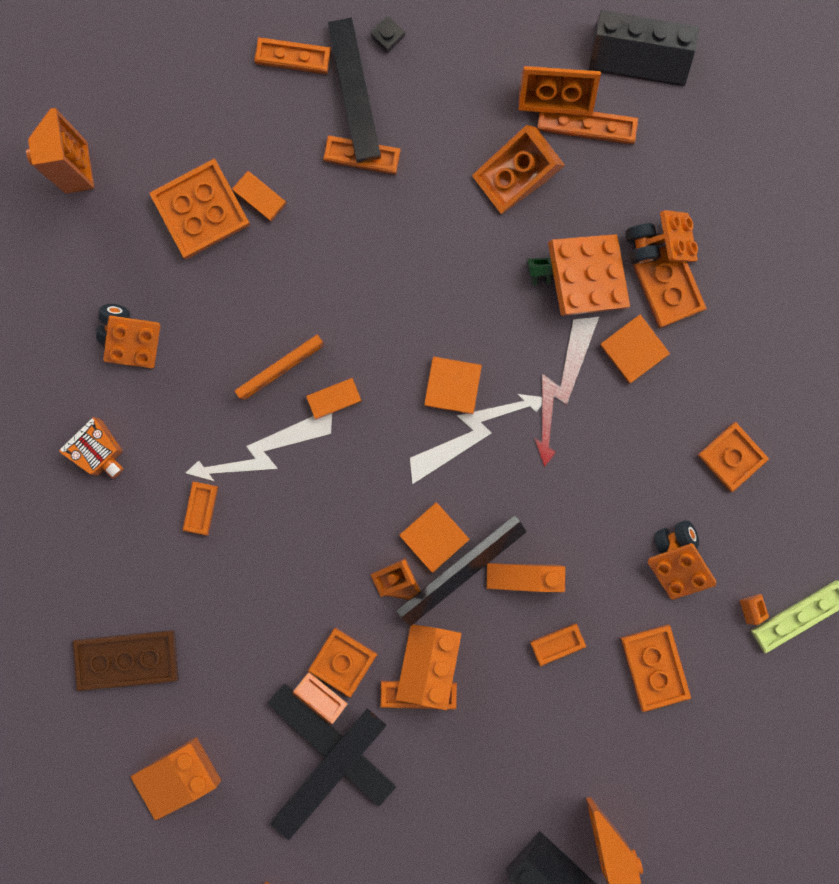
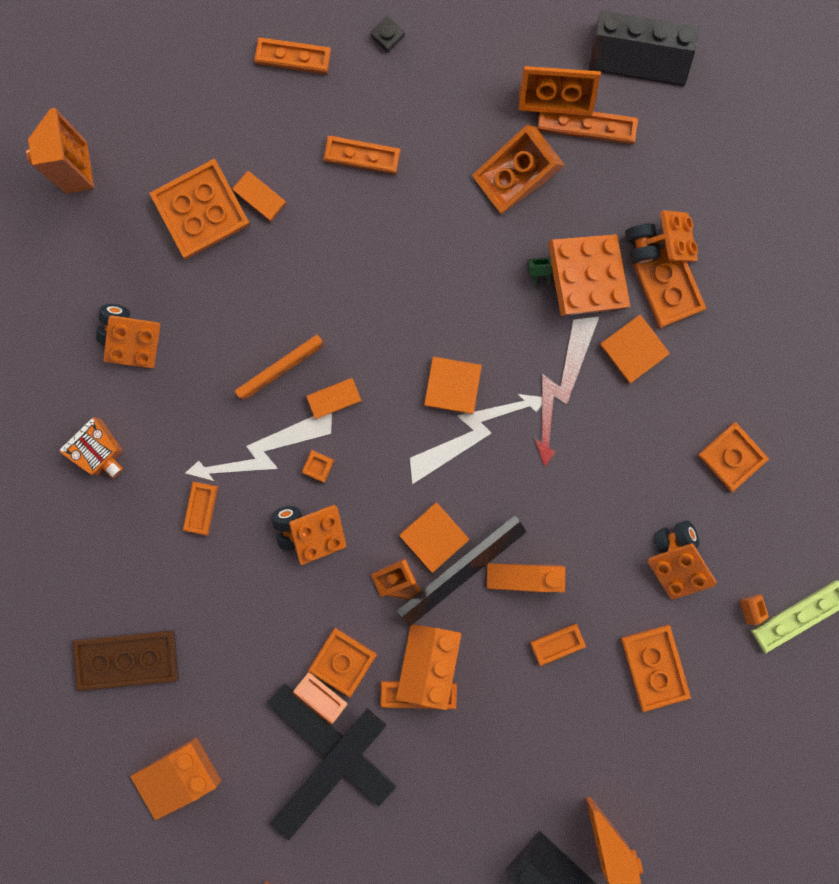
(309, 535): none -> orange plate
(318, 466): none -> orange tile
(354, 90): black tile -> none

